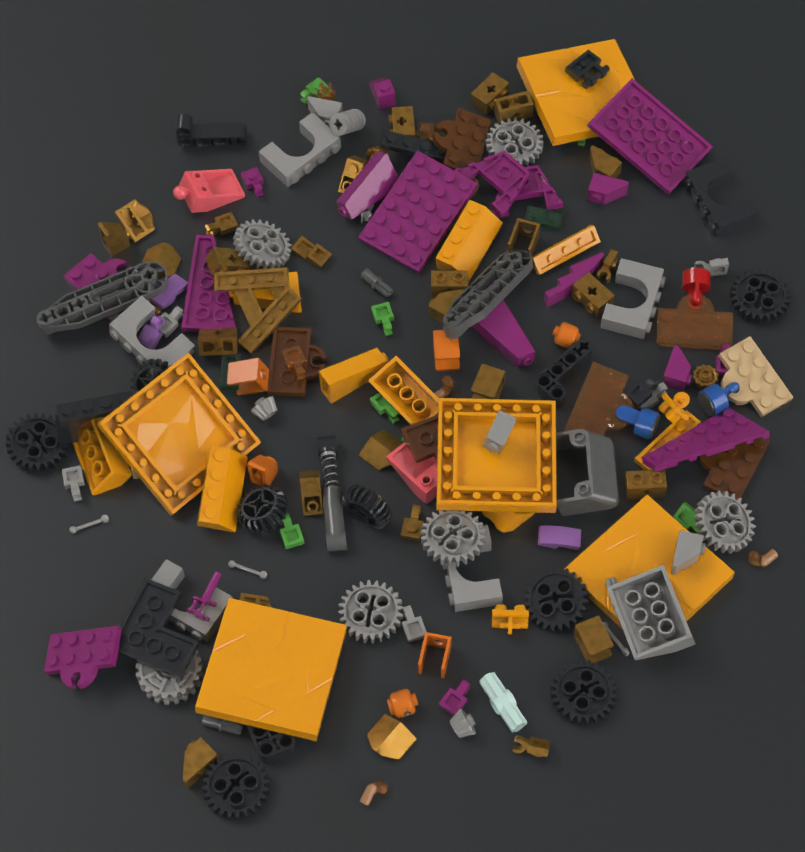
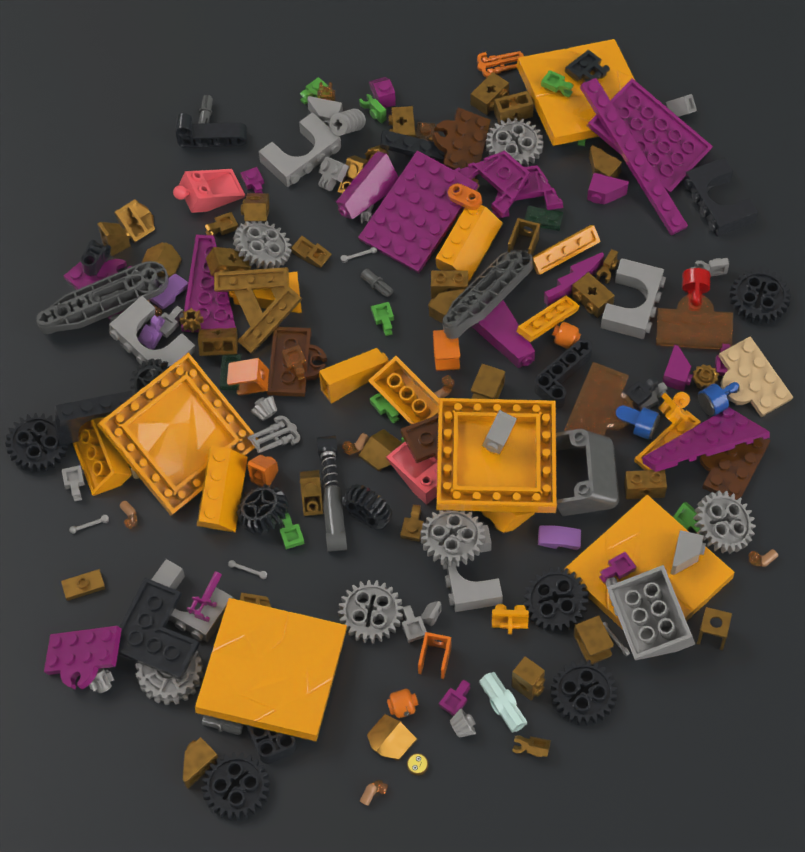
(83, 584): none -> pearl gold plate
(94, 257): none -> black piece
(102, 681): none -> light grey gear
(131, 513): none -> arm
(191, 320): none -> pearl gold gear
(205, 110): none -> dark grey axle
(255, 207): none -> pearl gold brick
(291, 428): none -> light grey piece
(331, 173): none -> light grey hinge
(344, 258): none -> light grey hinge
(355, 447): none -> arm
(376, 110): none -> bright green plate
(417, 764): none -> tile
(431, 613): none -> light grey slope
(463, 196): none -> orange plate
(491, 61): none -> orange piece
(528, 678): none -> pearl gold brick
(548, 318): none -> light orange plate
(555, 82): none -> bright green plate
(619, 566): none -> magenta plate
(633, 156): none -> magenta plate
(682, 105): none -> light grey panel
(707, 628): none -> pearl gold piece

